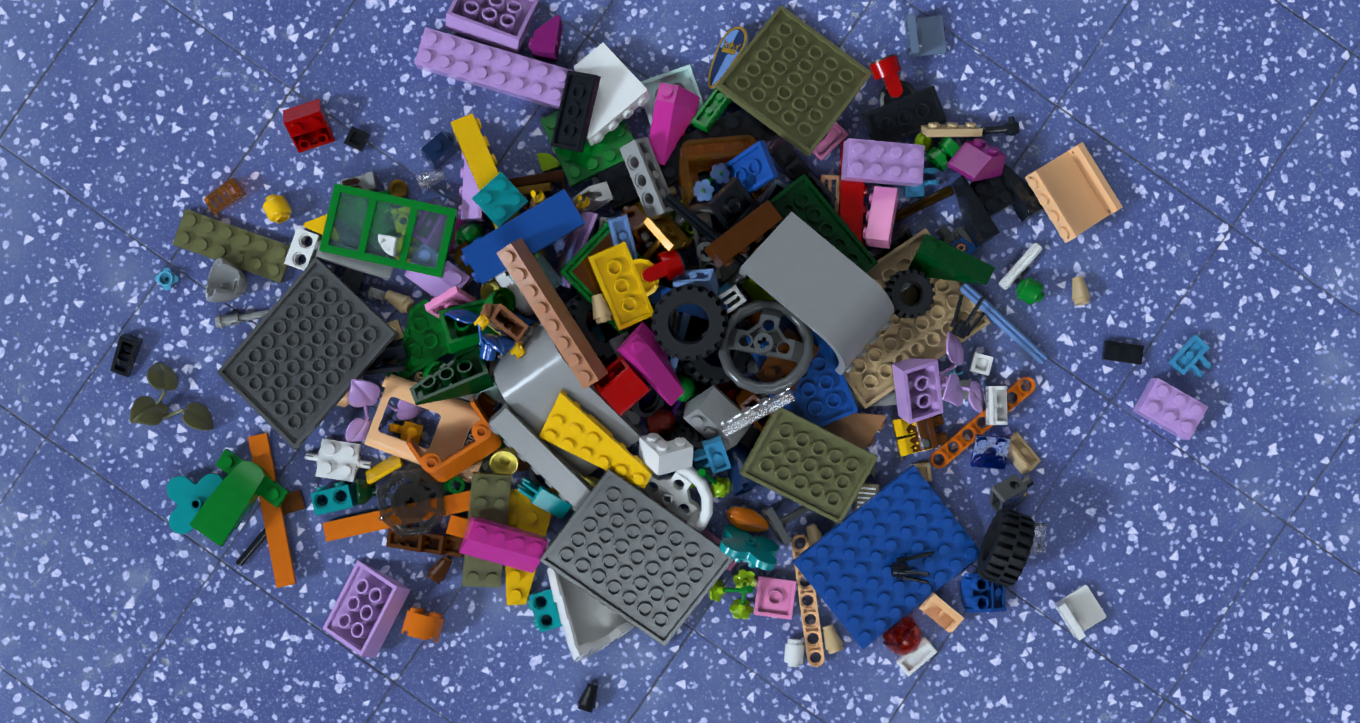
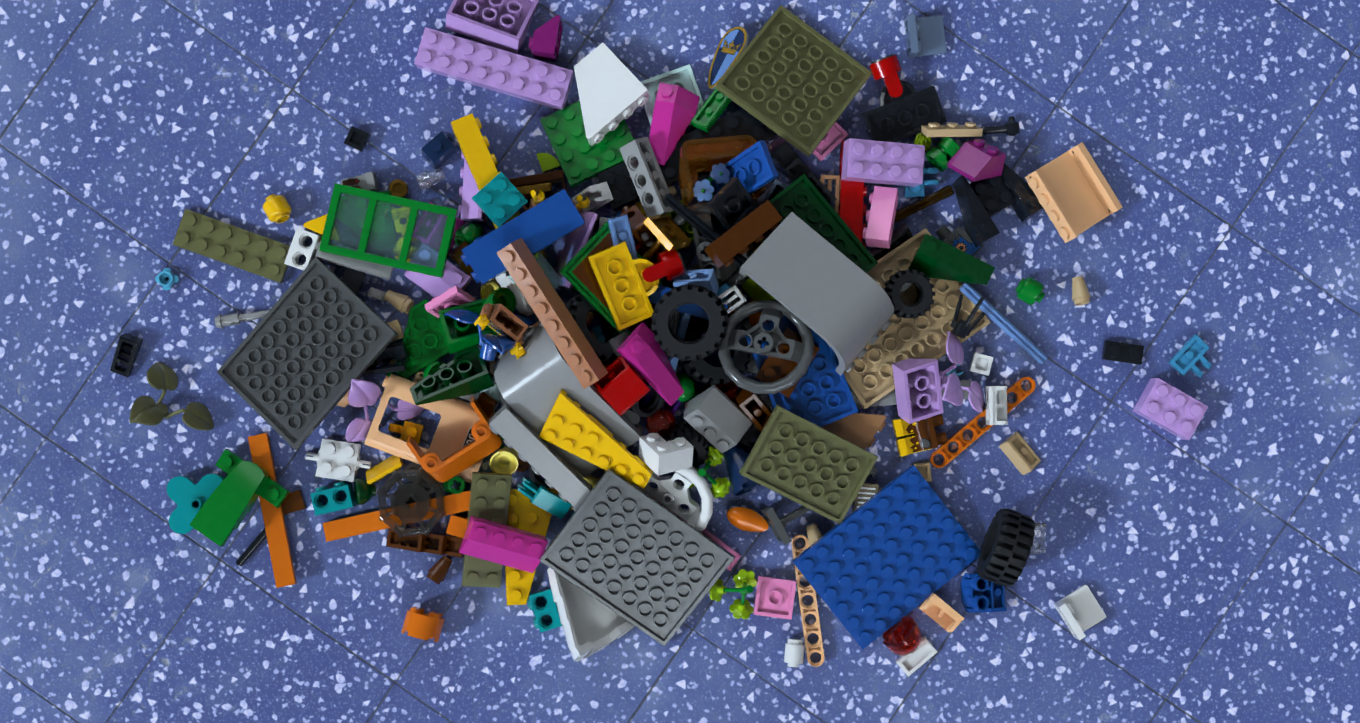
(225, 282): light grey hair -> none
(227, 202): clear orange slope -> none
(308, 125): red slope -> none
(366, 610): lavender slope -> none
(388, 243): white tile -> none
(575, 111): black tile -> none
(588, 698): black cone -> none
(600, 309): tan cone -> none
(712, 456): dark azure hinge -> none
(751, 414): clear plate -> none
(756, 551): teal plant -> none
(832, 639): tan cone -> none
(901, 570): black plant -> none
(994, 460): clear blue piece -> none
(1009, 492): dark grey torso -> none
(1020, 266): white axle -> none

